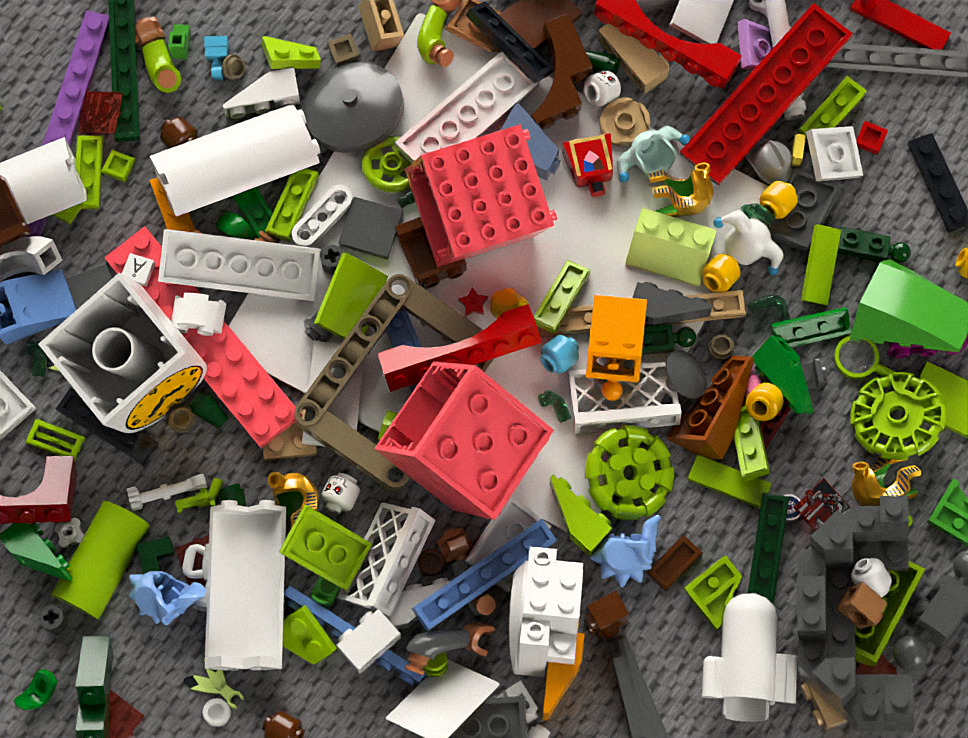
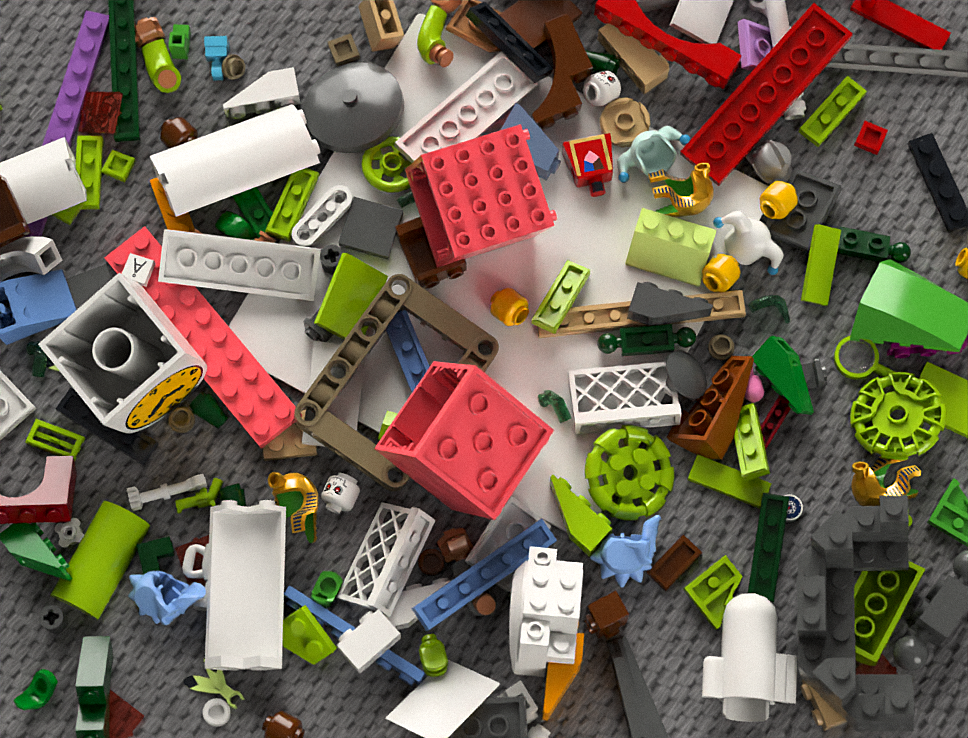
(198, 313): white cylinder -> none
(288, 54): lime wing -> none
(325, 548): lime tile -> none
(431, 643): piece -> none
(473, 302): red piece -> none
(509, 333): red arch -> none
(559, 354): medium azure head -> none
(617, 336): light orange slope -> none
(757, 211): clear green arm -> none
(764, 402): yellow head -> none
(797, 150): light yellow tile -> none
(813, 327): green tile -> none
(820, 504): piece -> none
(834, 153): white plate -> none
(862, 606): medium nougat brick -> none
(873, 574): white head -> none

